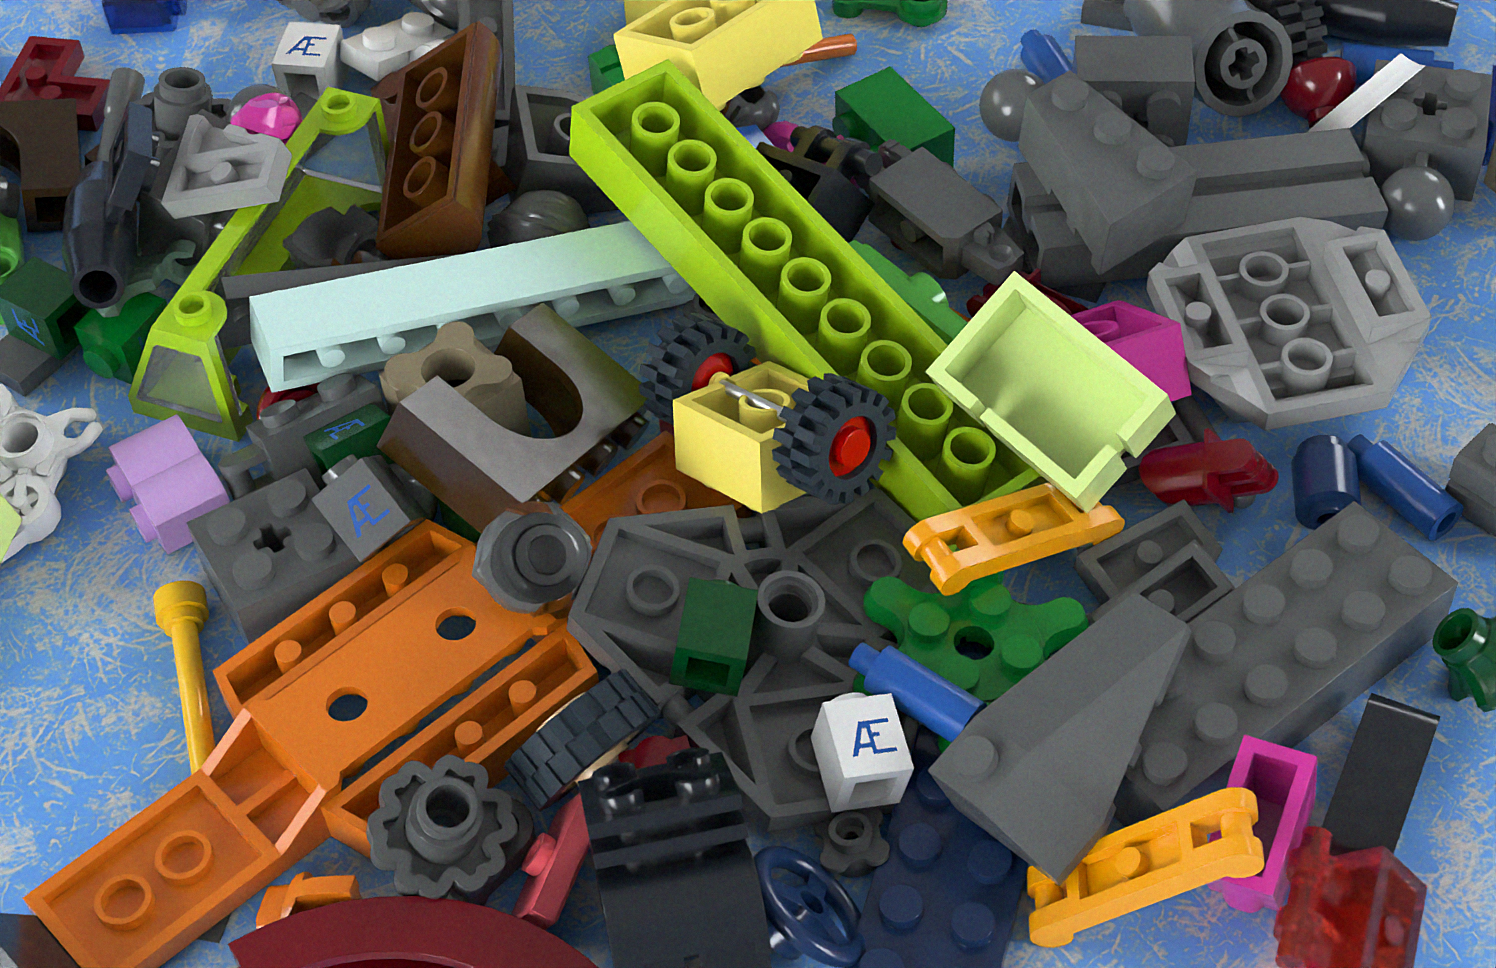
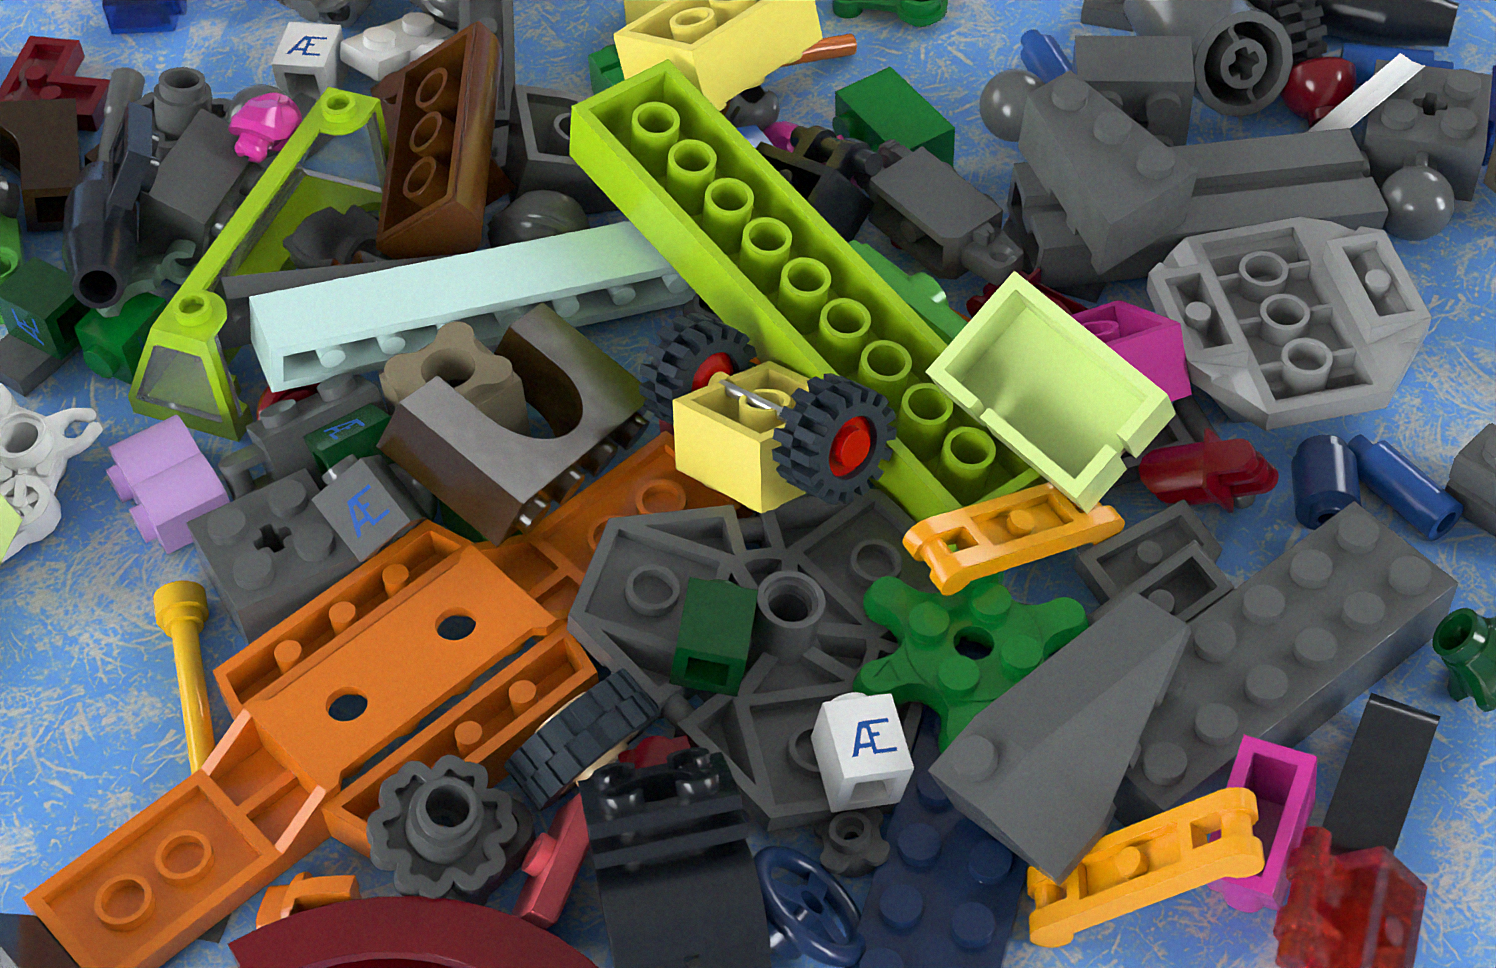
(224, 170): light grey wing -> none
(532, 558): dark grey hair -> none
(916, 690): blue cylinder -> none

